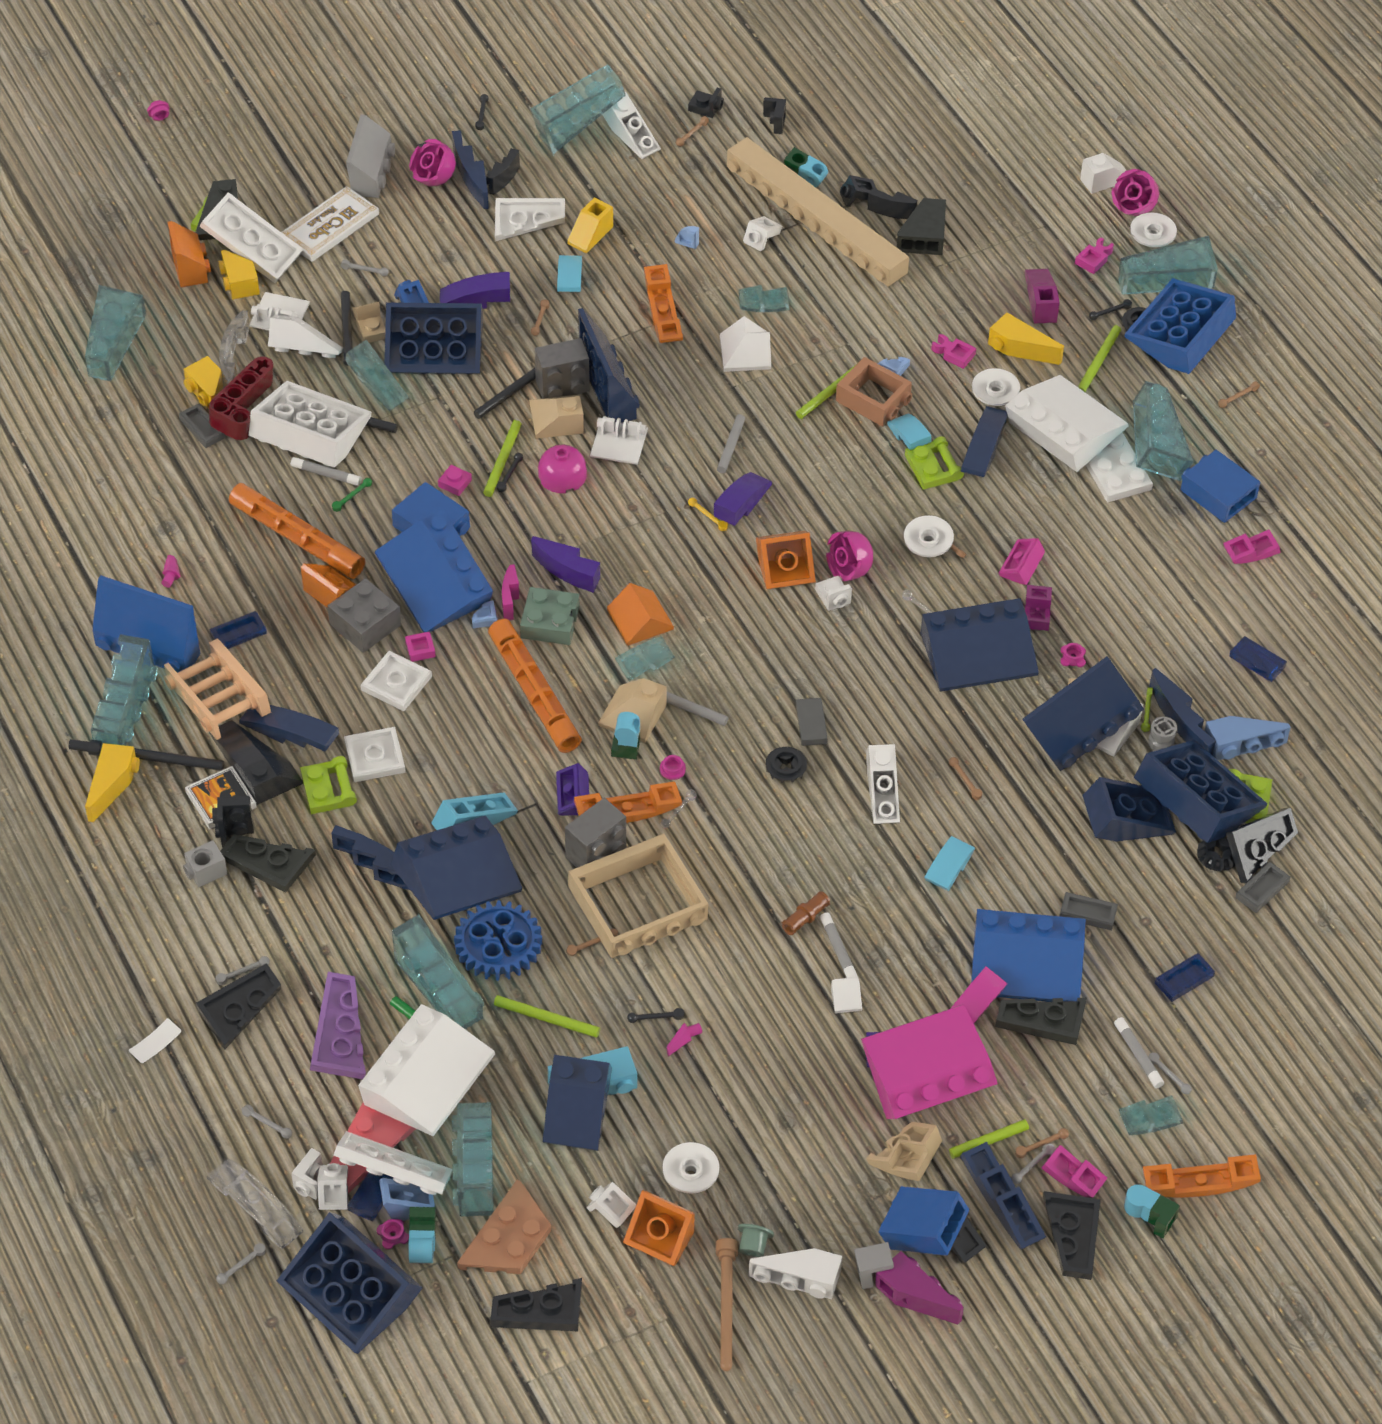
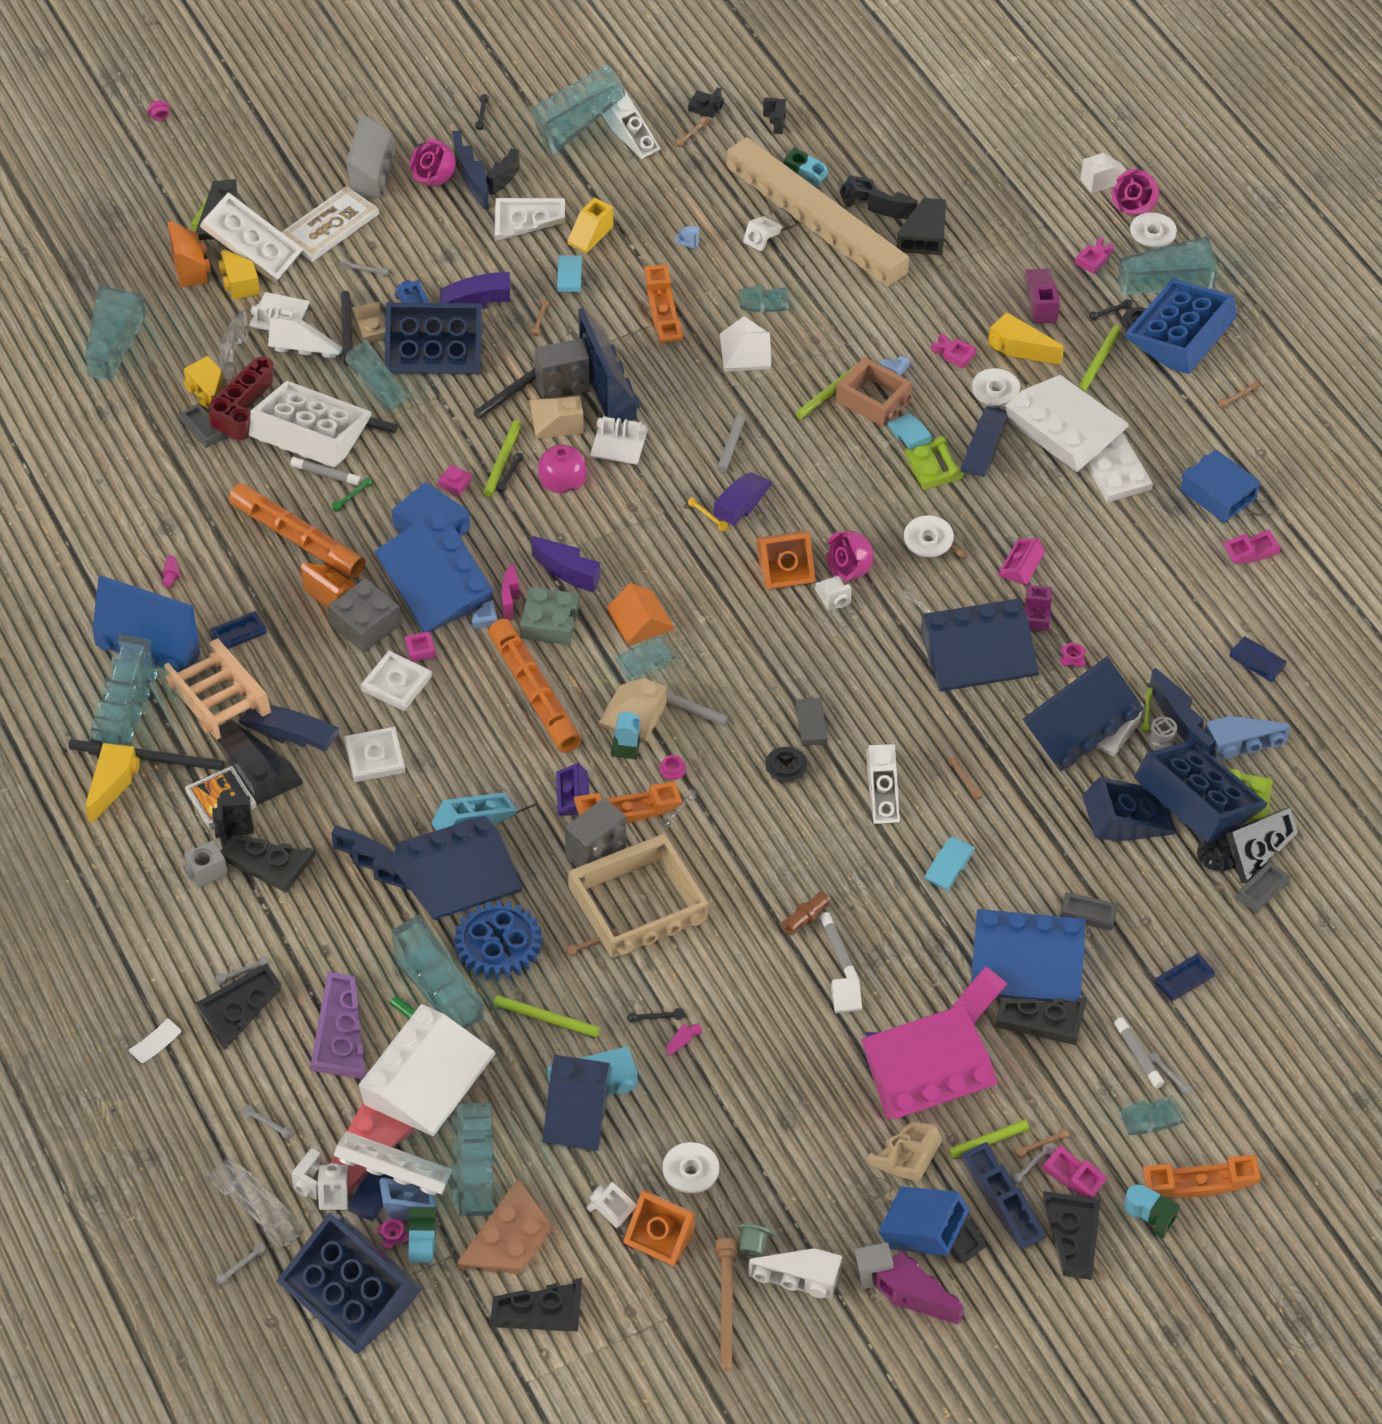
(319, 787): lime plate -> none
(1158, 433): clear light blue wedge -> none

